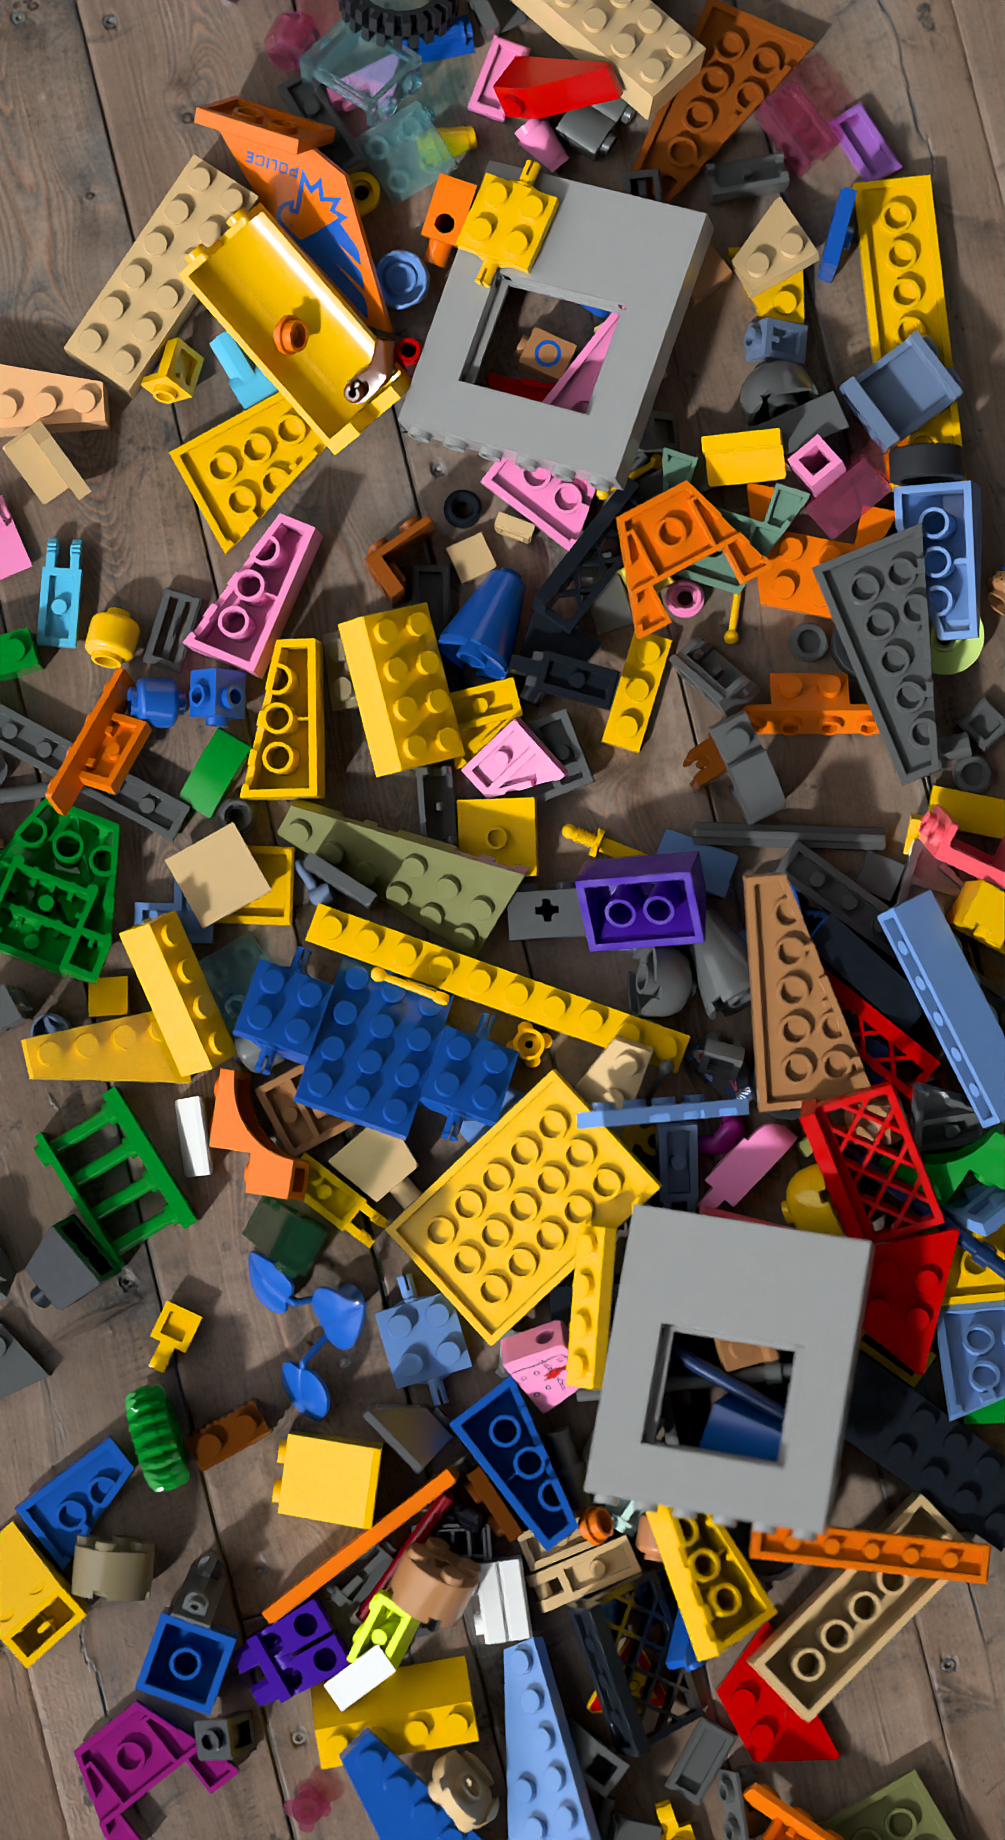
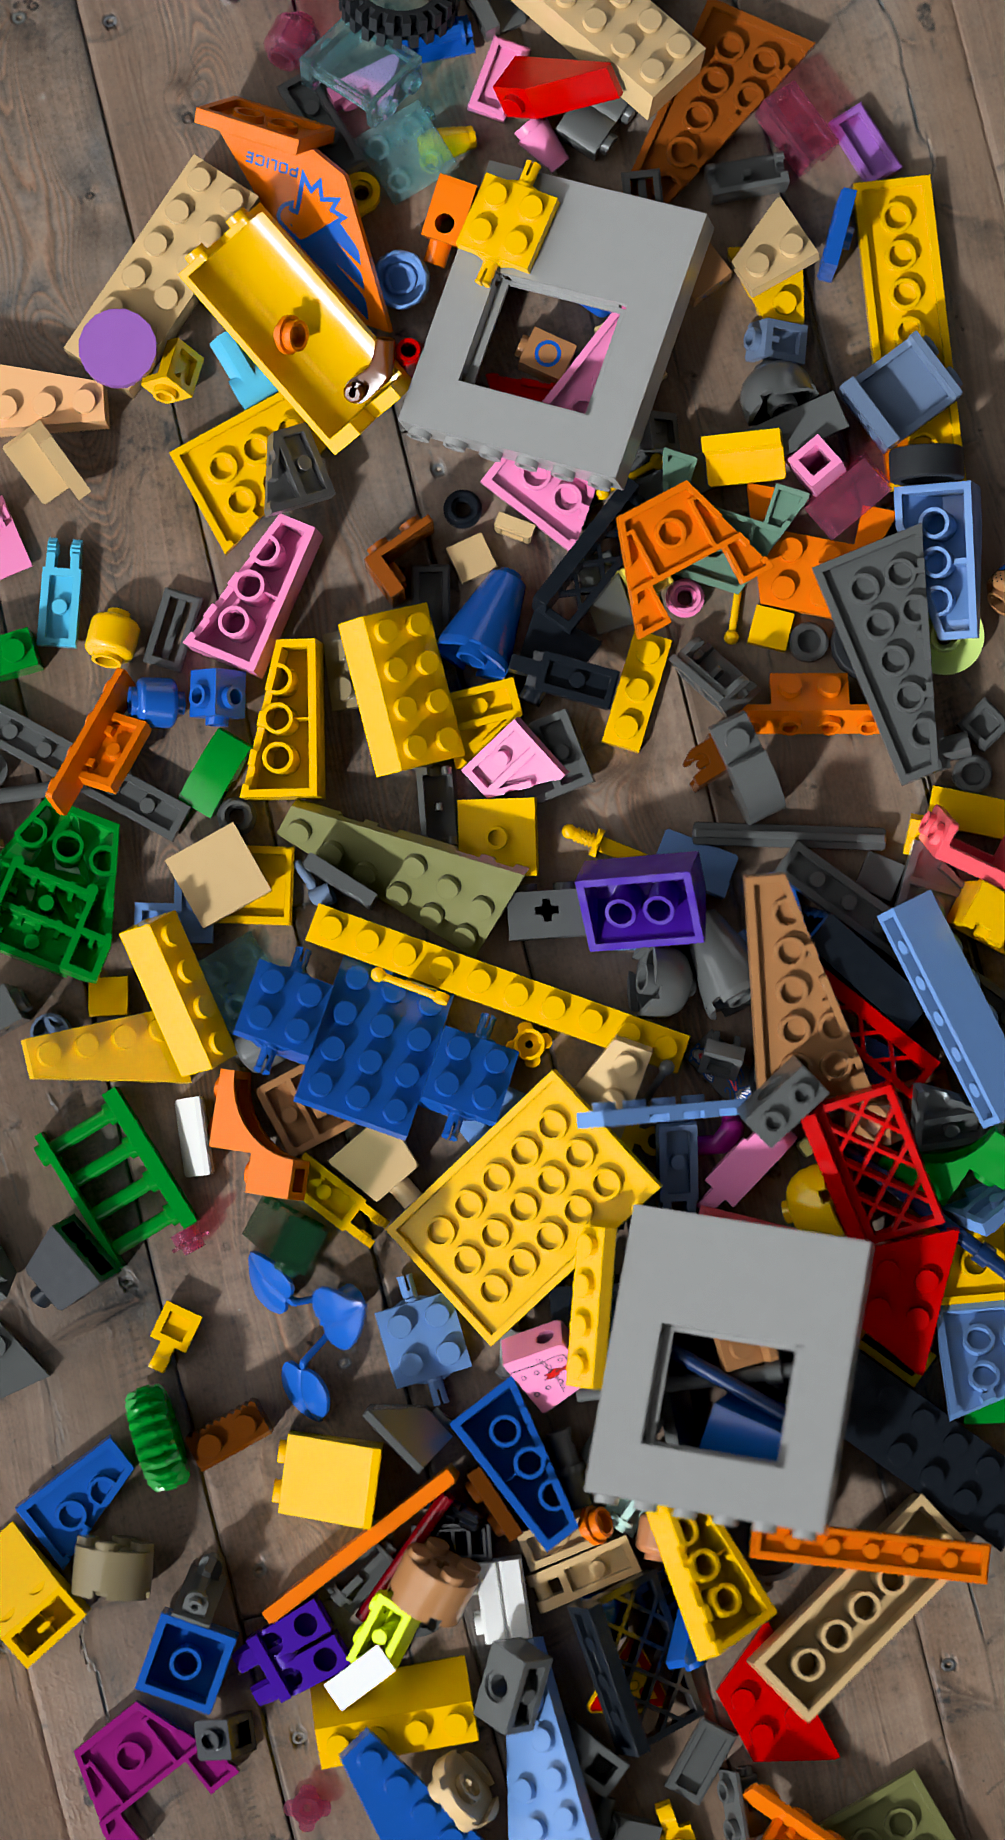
(117, 348): none -> medium lavender tile
(189, 1239): none -> clear pink plate
(294, 471): none -> flat silver wing
(512, 1686): none -> dark grey brick
(770, 628): none -> yellow tile
(782, 1101): none -> dark grey brick

